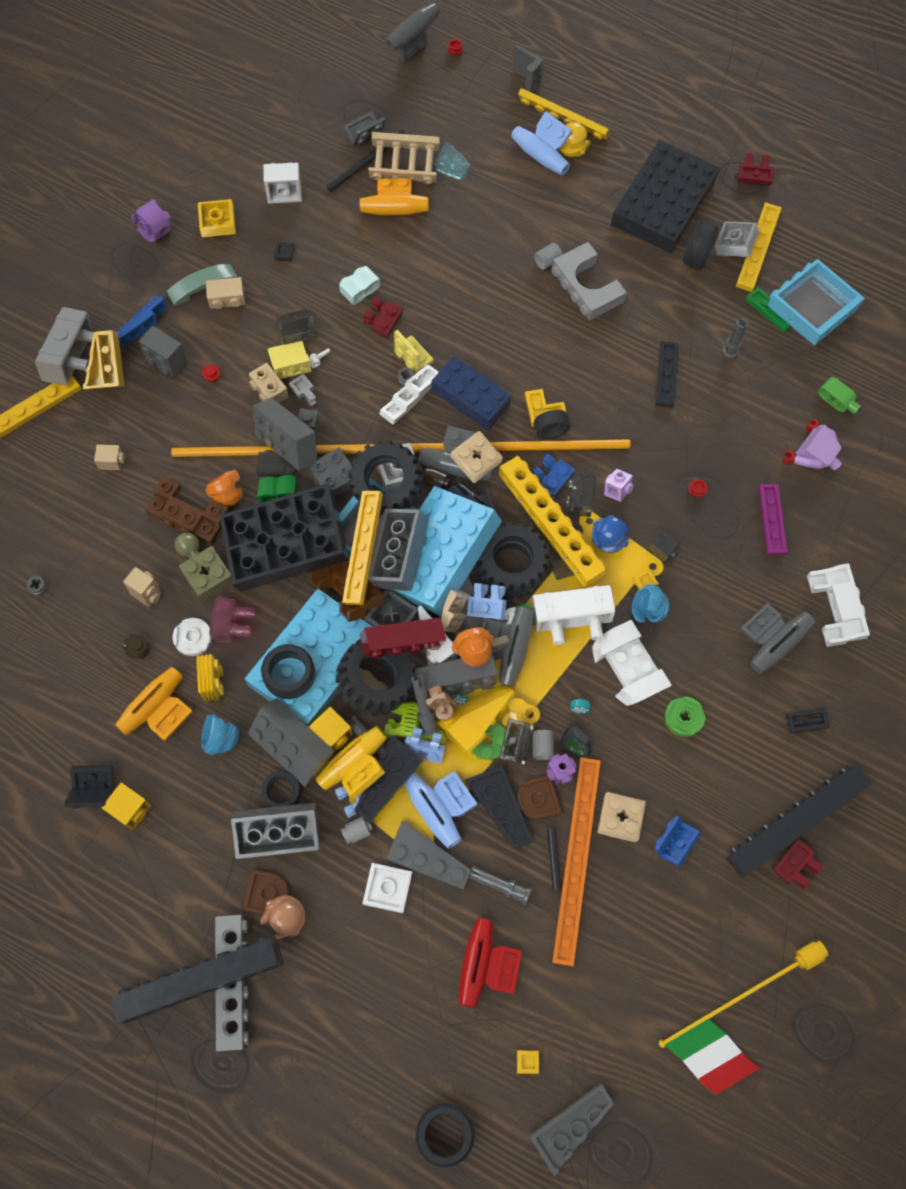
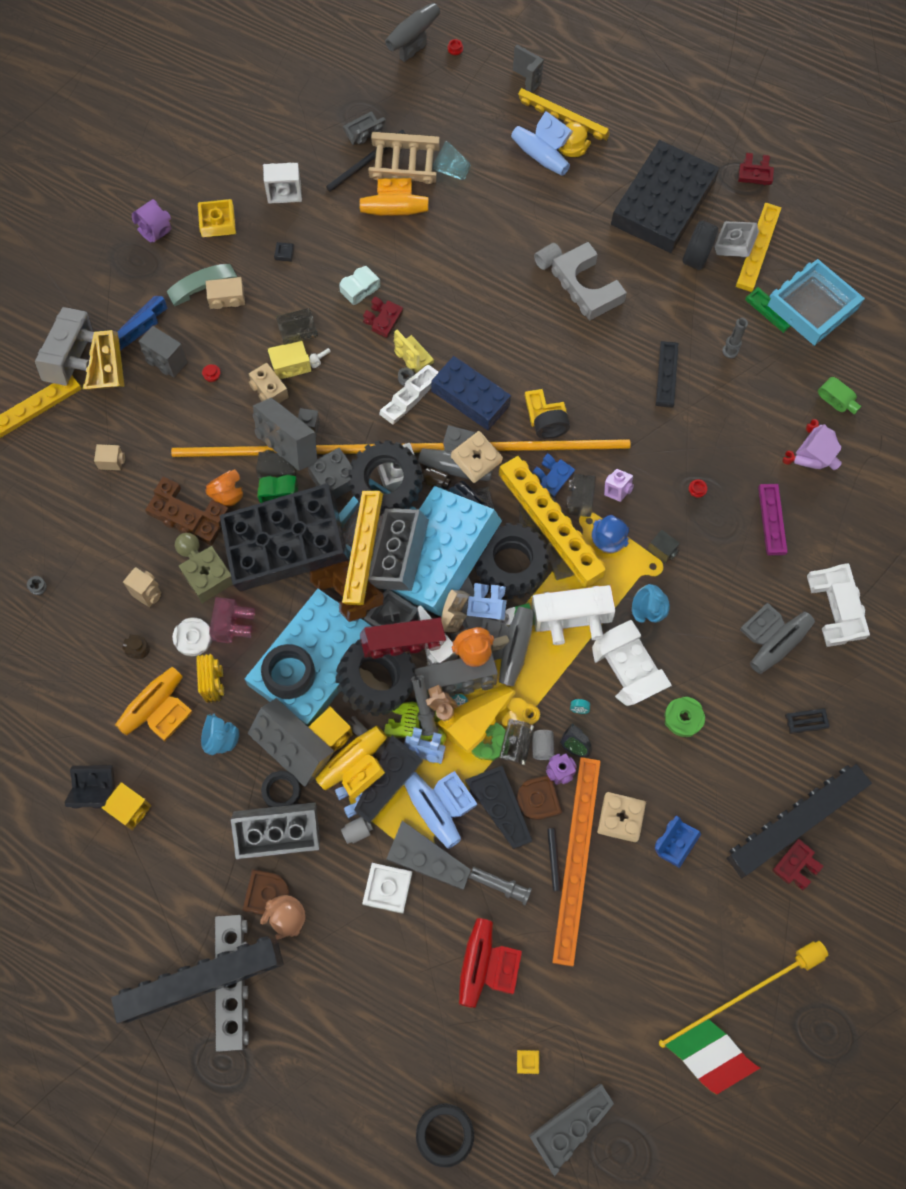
(303, 388): light grey plate -> none
(644, 578): yellow tile -> none

